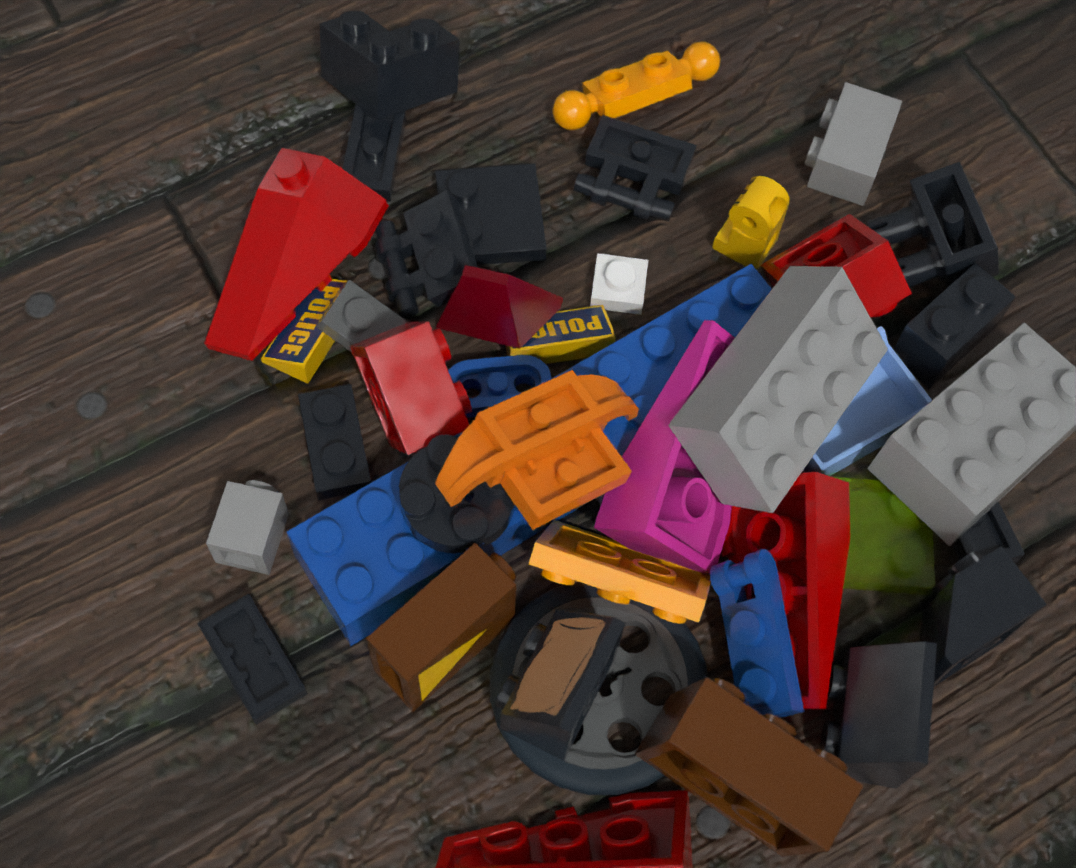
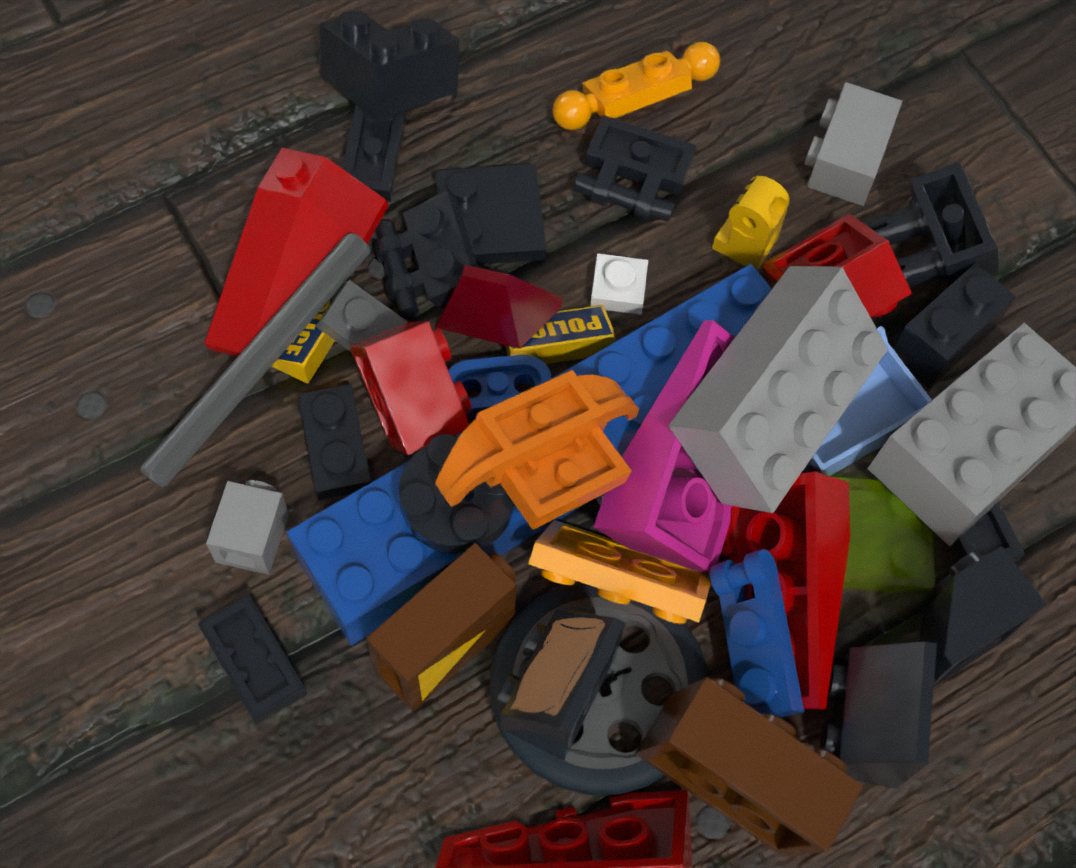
(255, 360): none -> dark grey axle

